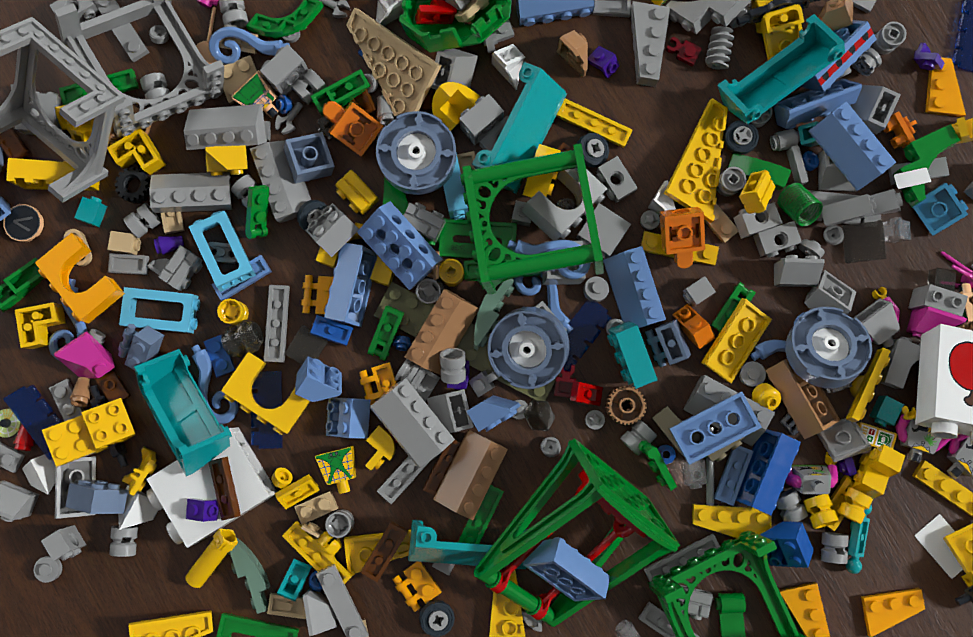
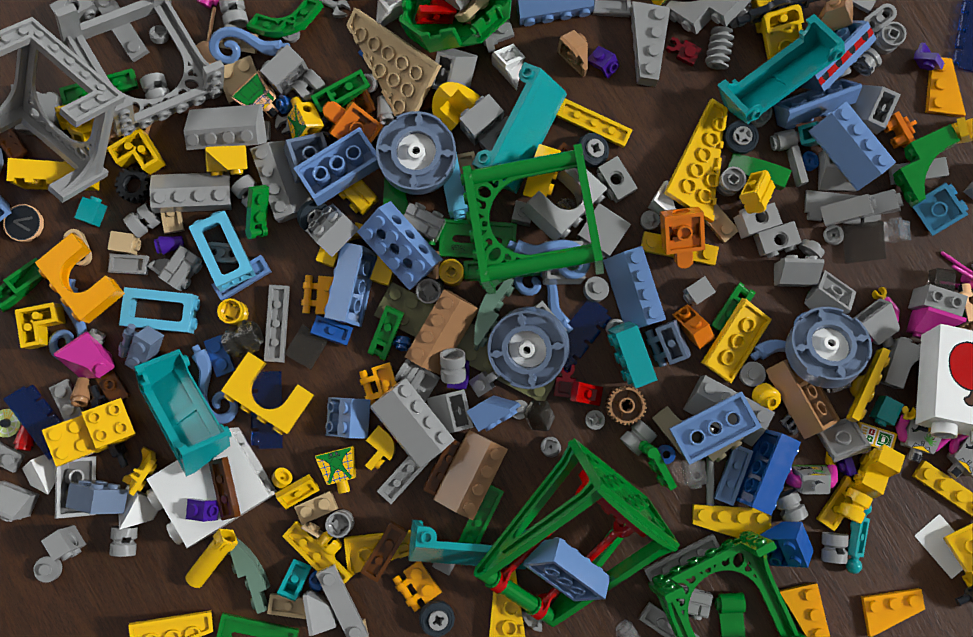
(303, 118): none -> yellow torso
(318, 381): medium blue slope -> none
(338, 166): none -> medium blue slope
(800, 207): green piece -> none
(820, 511): yellow wheel -> none
(876, 18): none -> light grey plate
(912, 178): white sticker -> none

